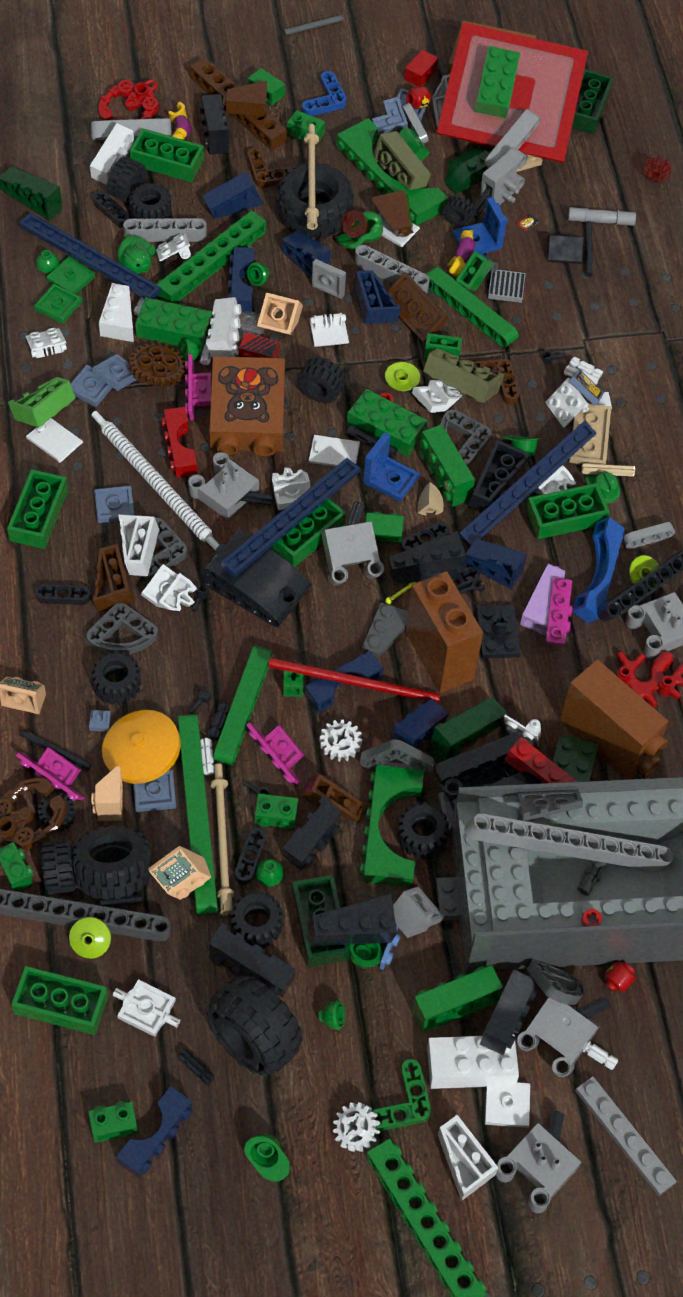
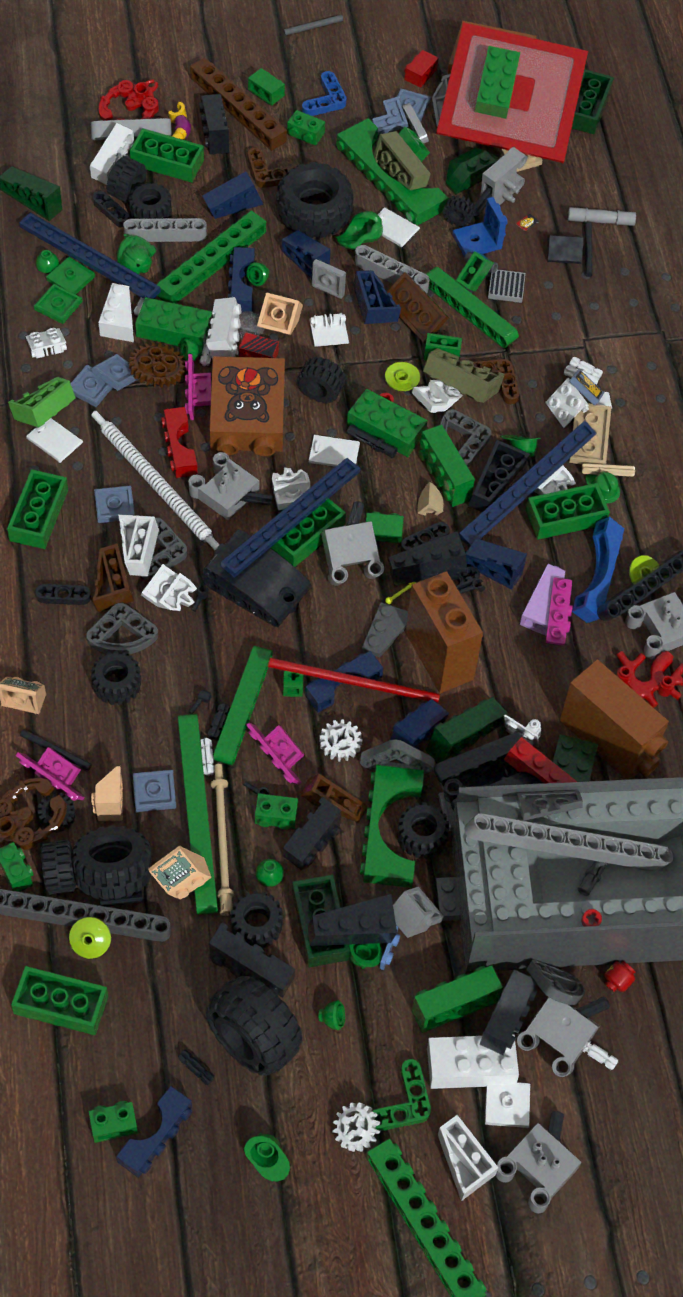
(100, 720): sand blue tile -> none
(142, 745): light orange dish -> none
(146, 1008): white plate -> none
(178, 244): white hinge -> none
(247, 99): reddish brown slope -> none
(248, 847): black beam -> none
(311, 212): tan bar -> none
(348, 220): clear red gear -> none
(381, 469): blue bracket -> none
(396, 212): reddish brown slope -> none
(418, 97): red head -> none
(463, 253): piece -> none
(499, 631): black plate -> none
(514, 137): light grey beam -> none
(549, 357): black hand -> none
(626, 1136): light grey plate -> none
(648, 535): light grey beam -> none
(657, 168): clear red gear -> none

